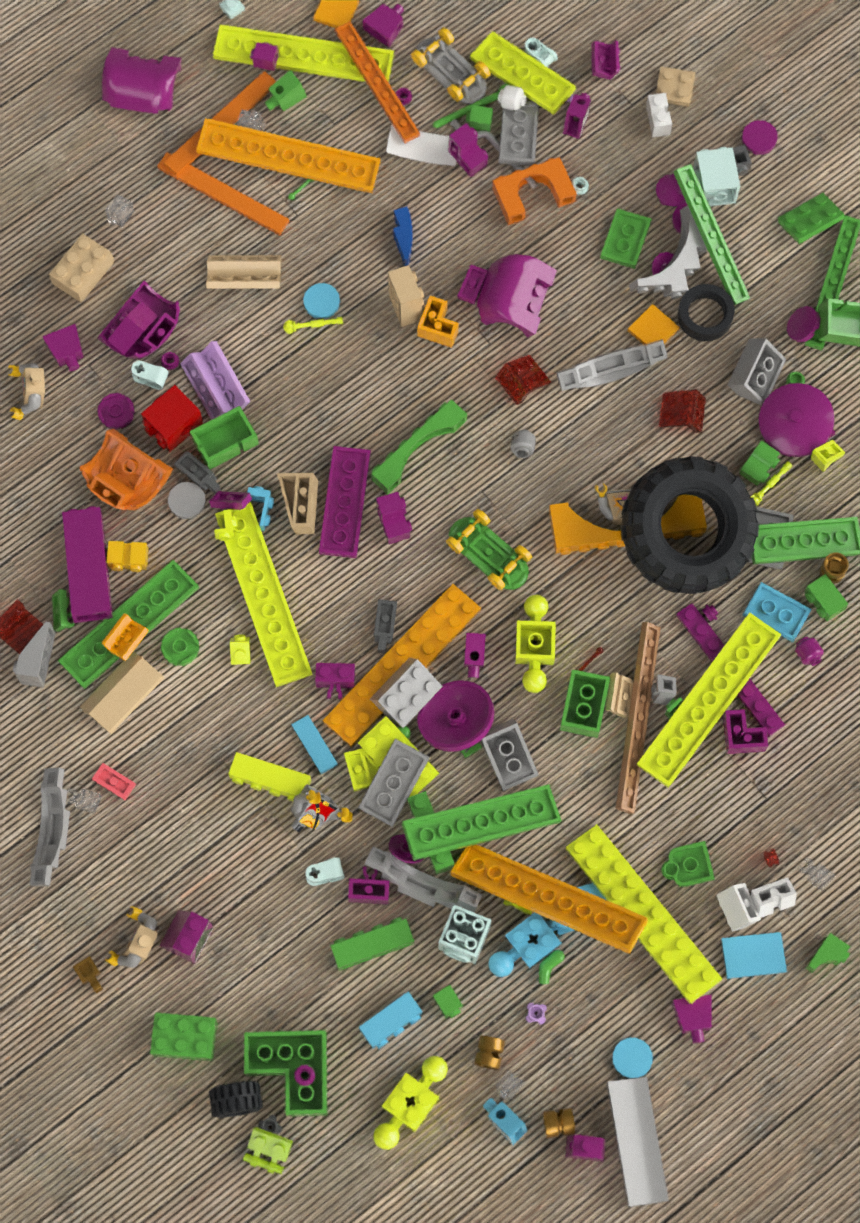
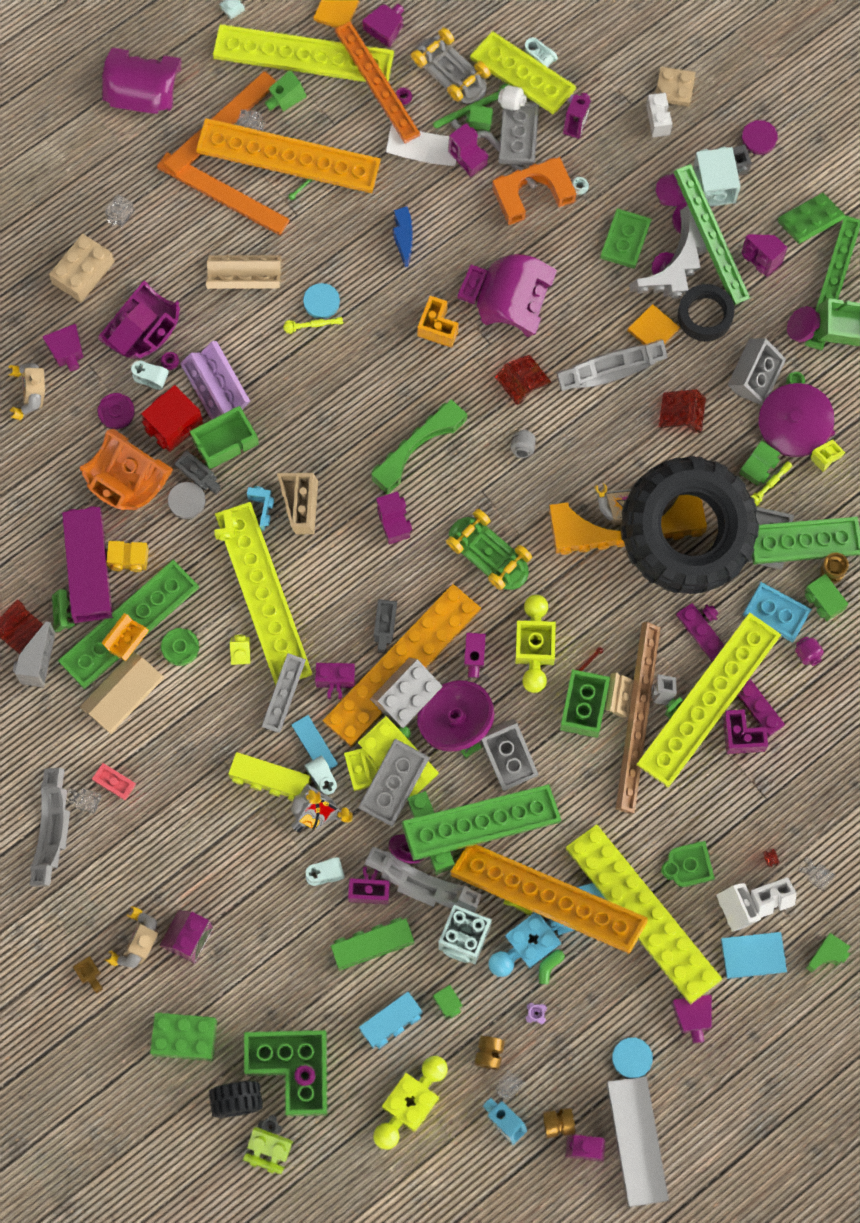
(230, 500): magenta plate -> none
(265, 56): magenta brick -> none
(283, 692): none -> light grey plate
(320, 772): none -> light aqua piece
(344, 502): magenta plate -> none
(405, 295): tan brick -> none
(605, 59): magenta bracket -> none
(764, 252): none -> magenta slope

